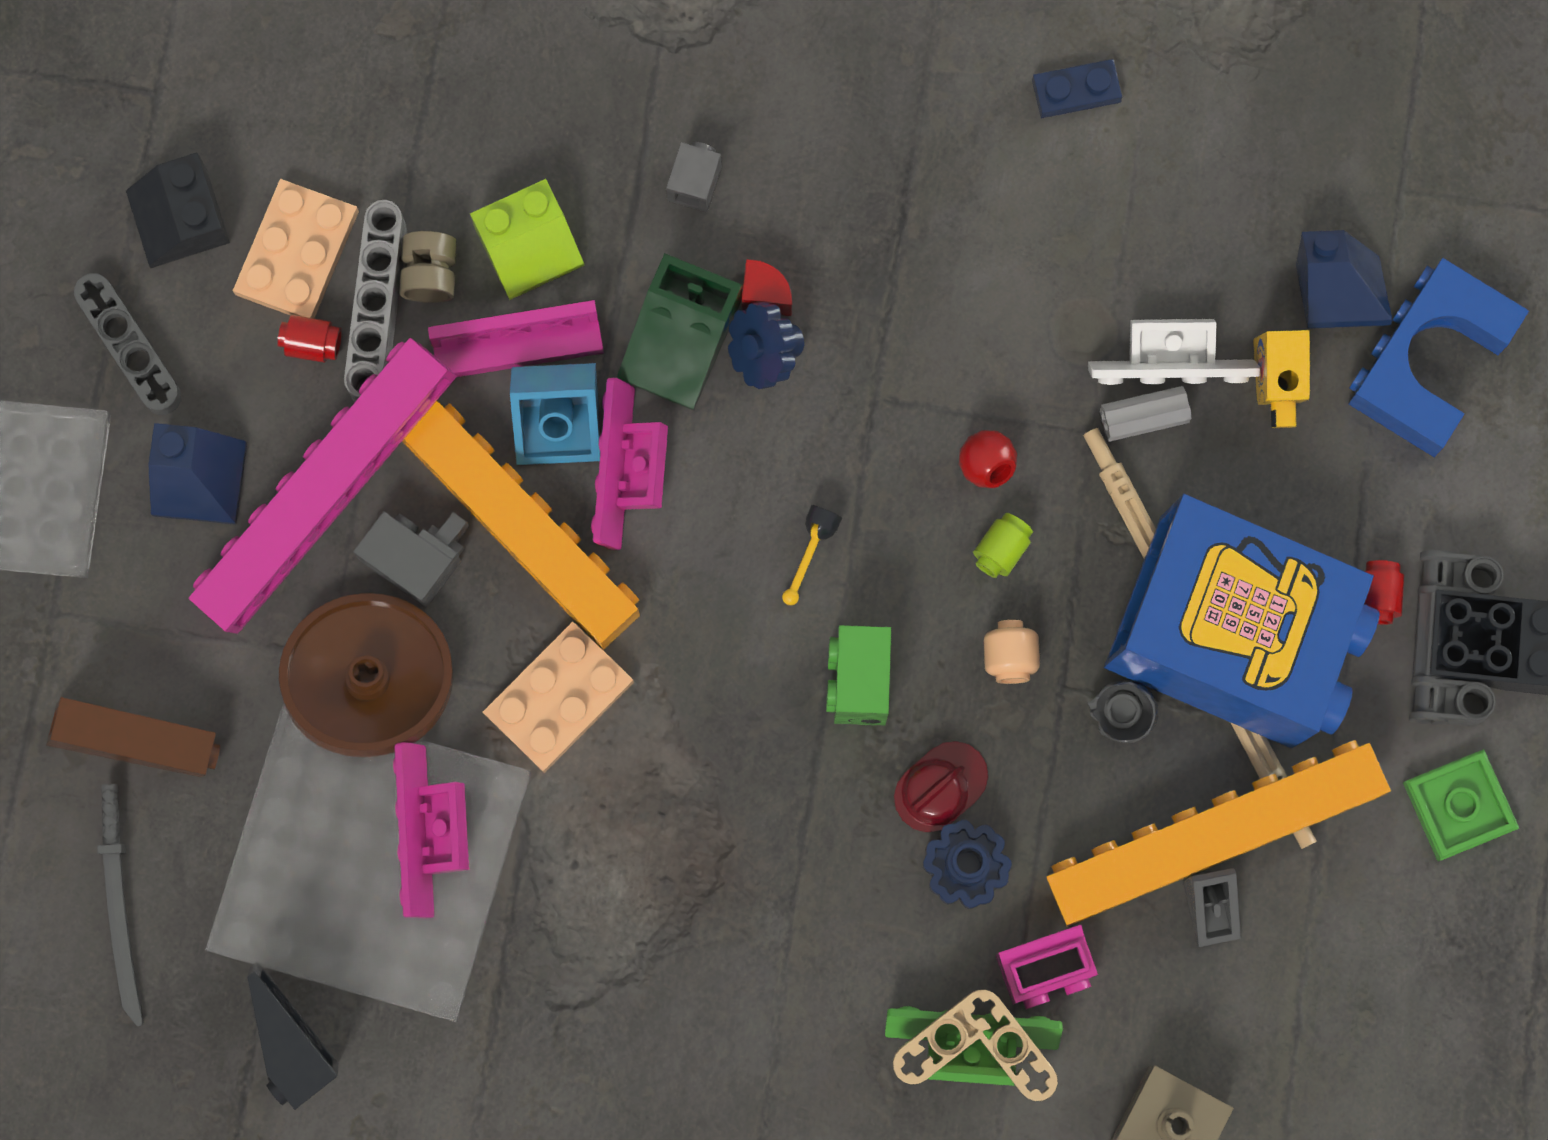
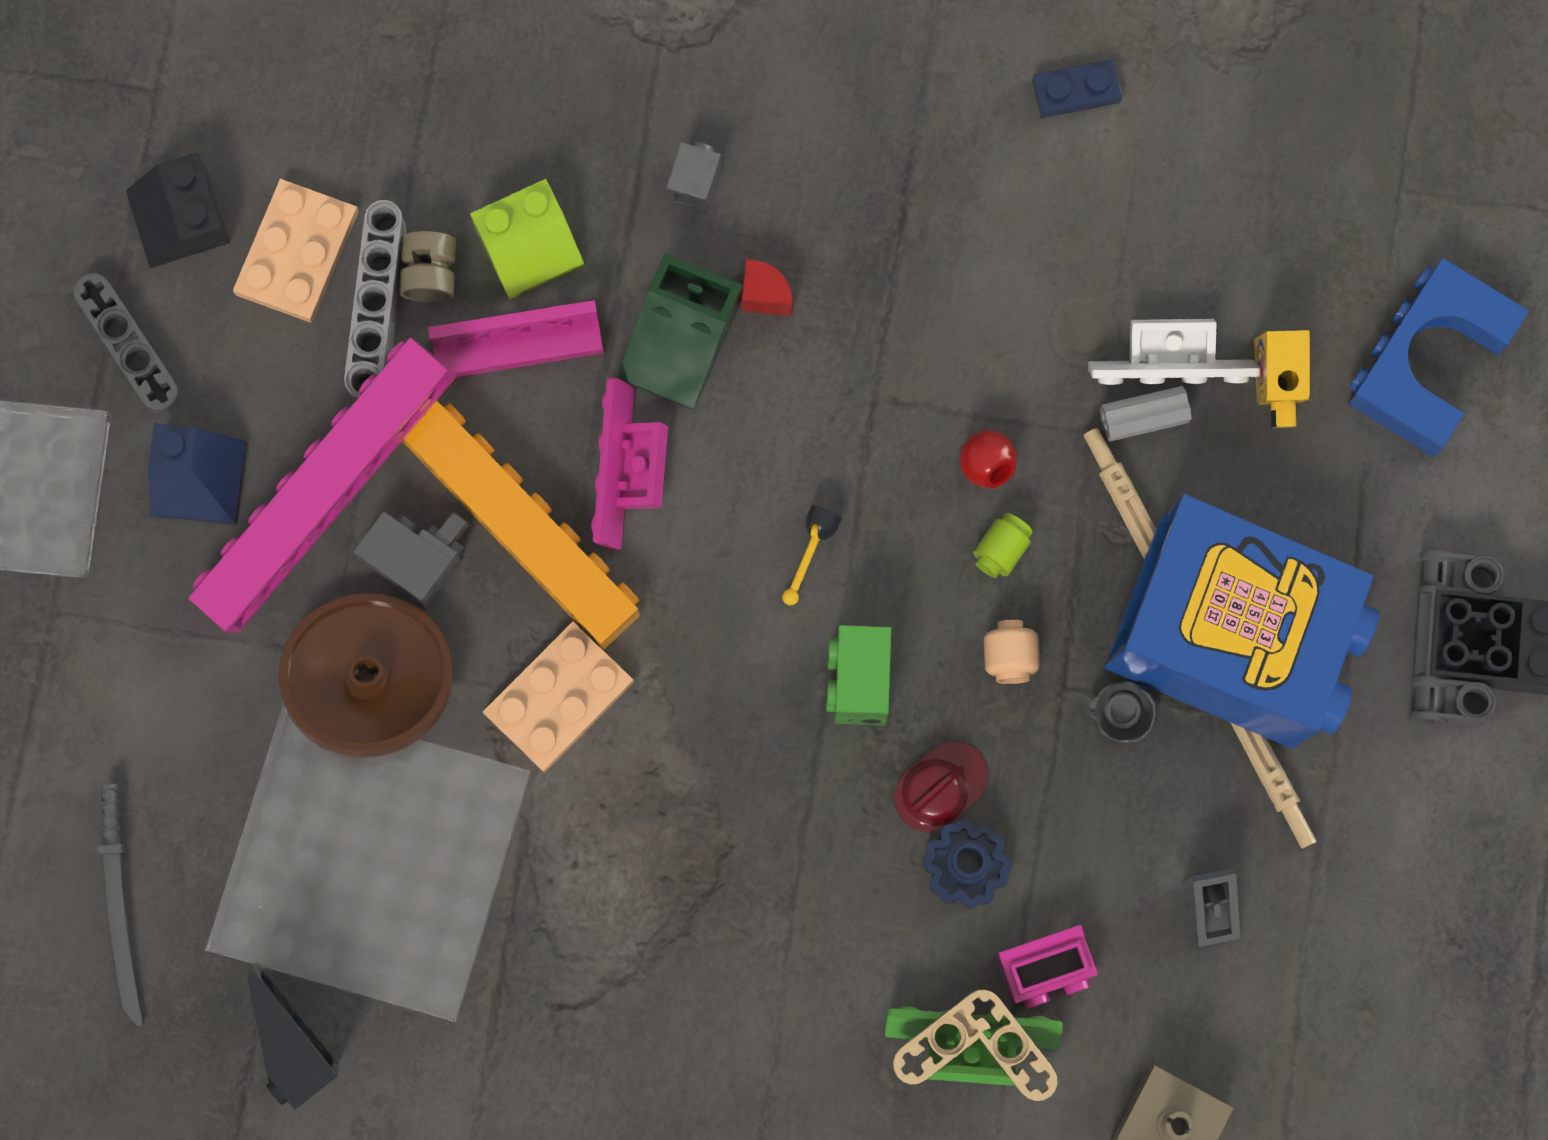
(132, 738): reddish brown slope -> none
(310, 339): red brick -> none
(430, 829): dark pink bracket -> none
(555, 413): dark azure slope -> none
(764, 345): dark blue plant -> none
(1217, 834): light orange brick -> none
(1340, 282): dark blue slope -> none
(1385, 590): red brick -> none
(1460, 805): bright green tile -> none

